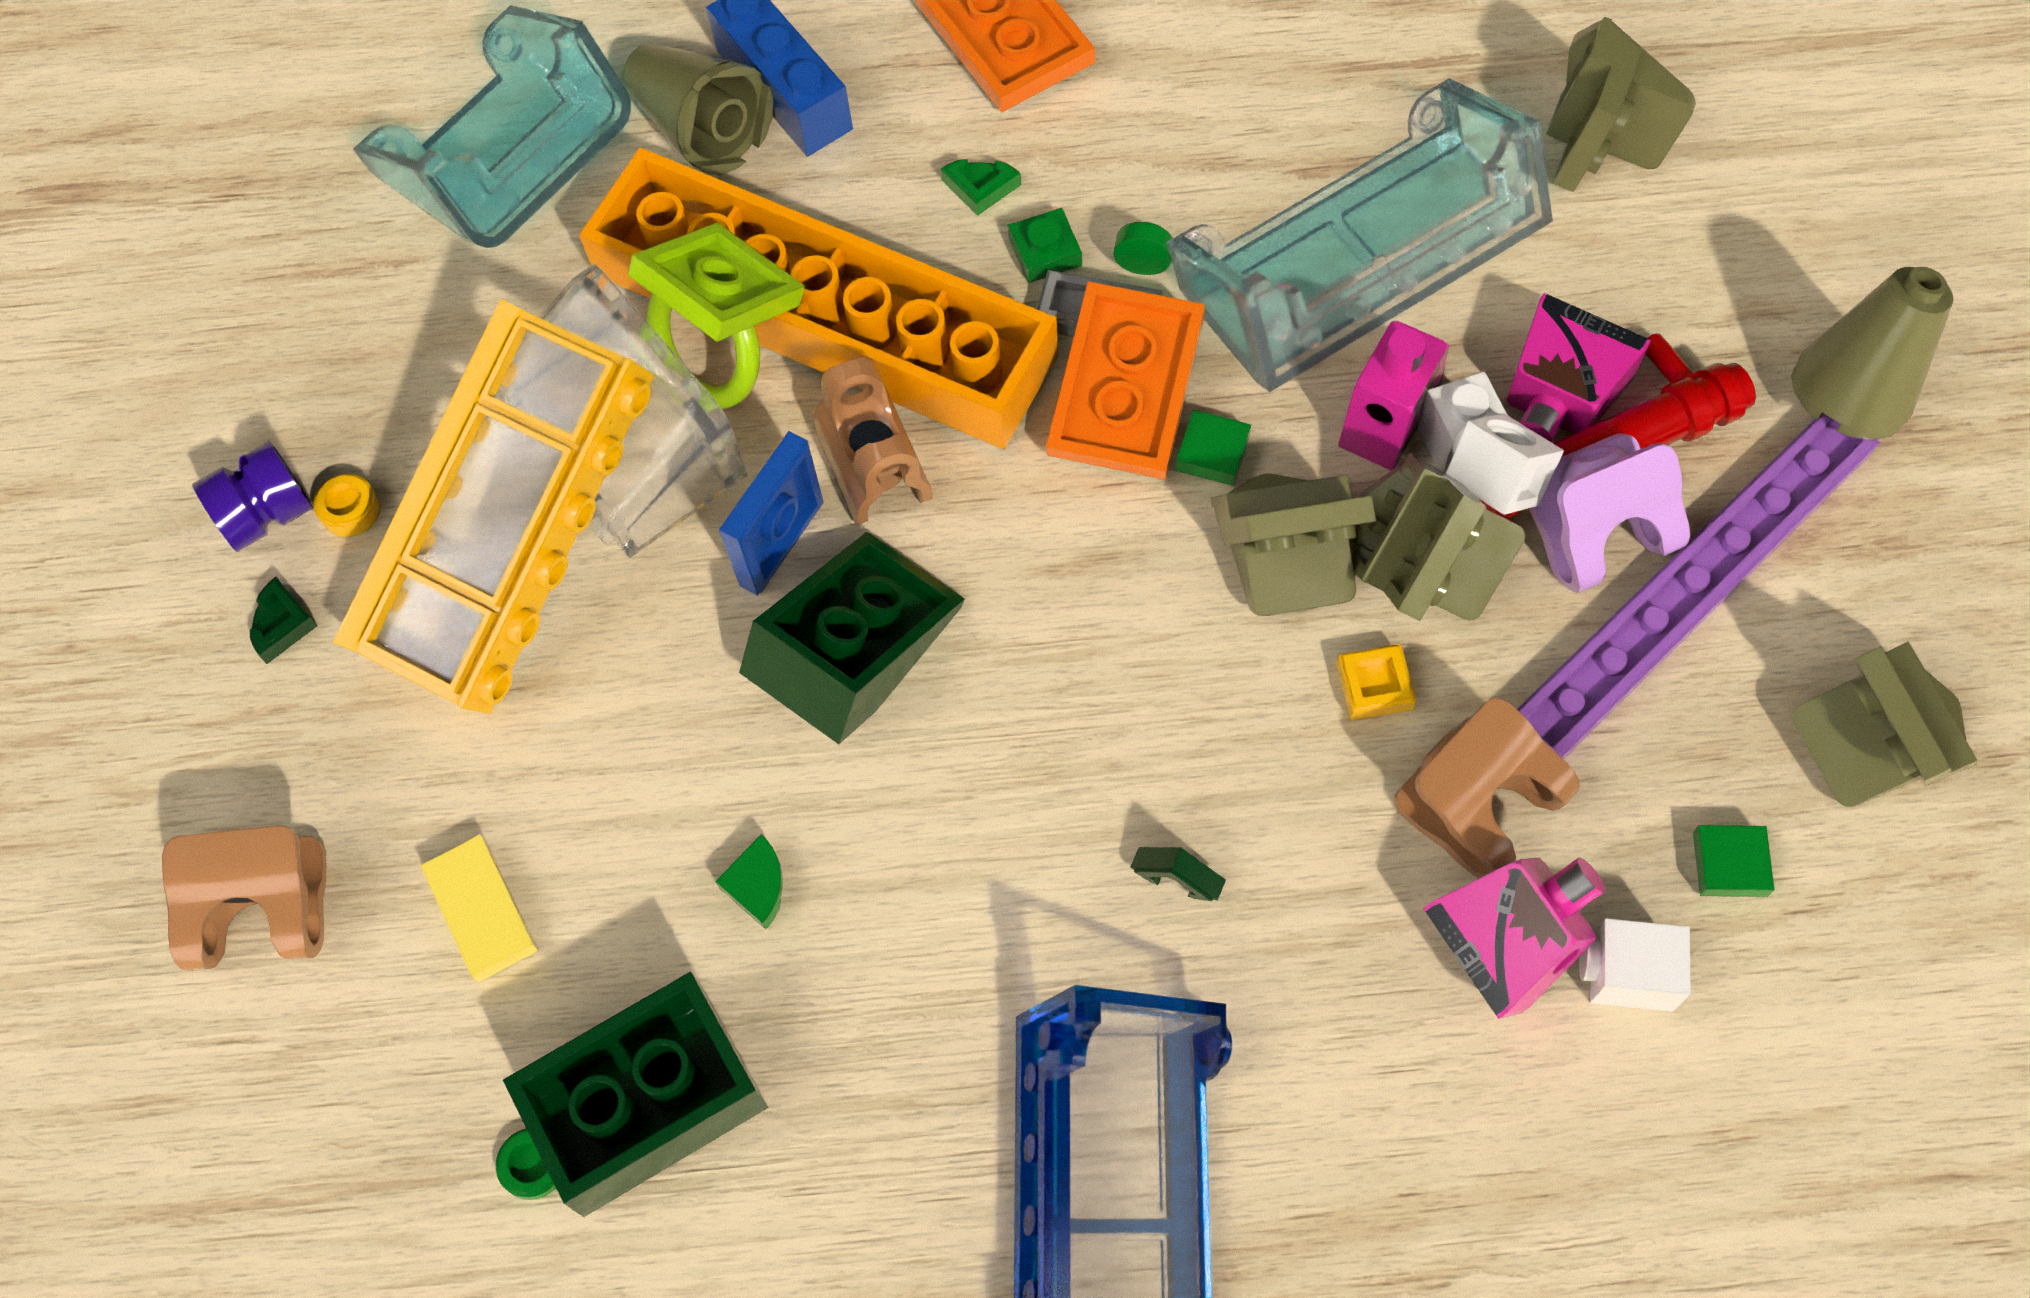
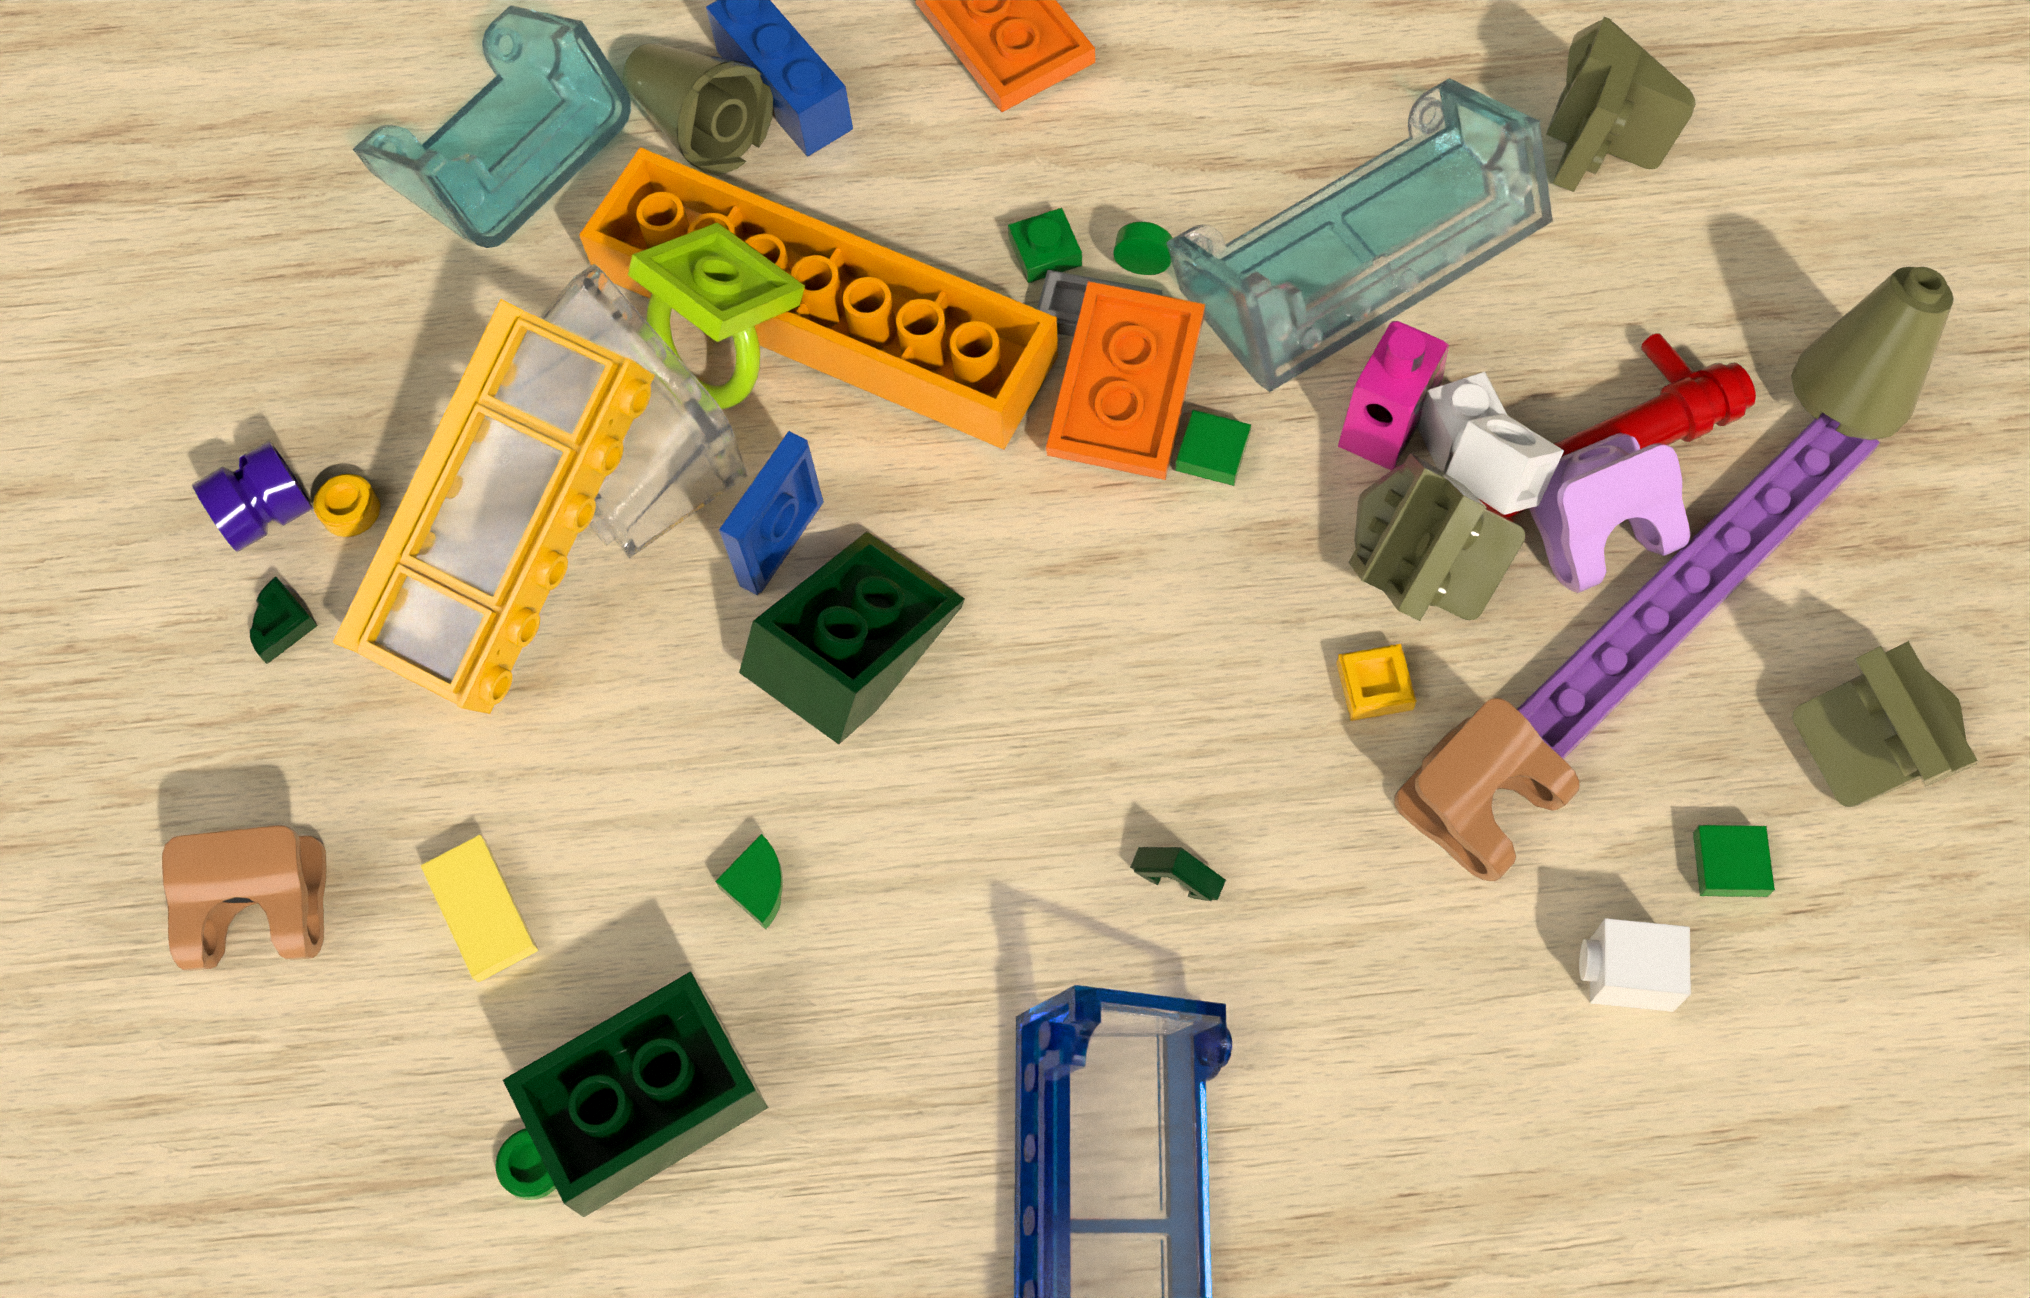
(865, 438): medium nougat piece -> none
(980, 183): green tile -> none
(1292, 540): olive piece -> none
(1518, 928): dark pink torso -> none
(1572, 368): dark pink torso -> none

